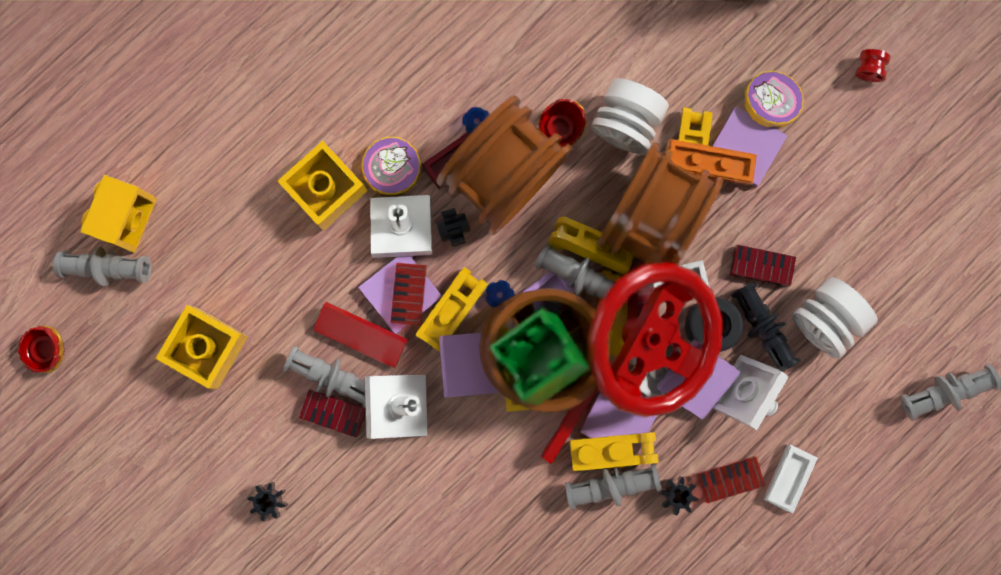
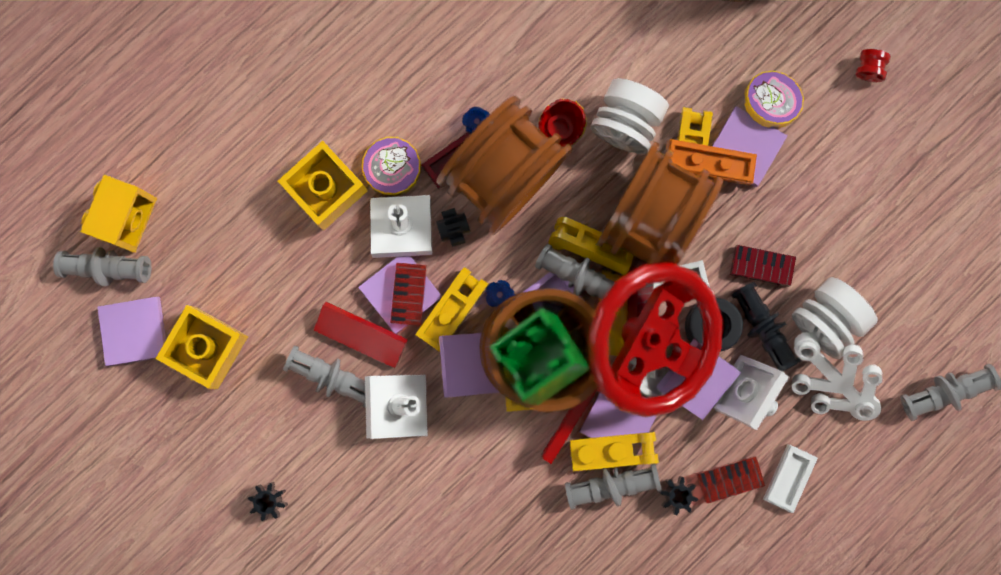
(41, 349): red hair -> none
(131, 330): none -> lavender tile
(333, 413): dark red tile -> none
(860, 404): none -> white plant

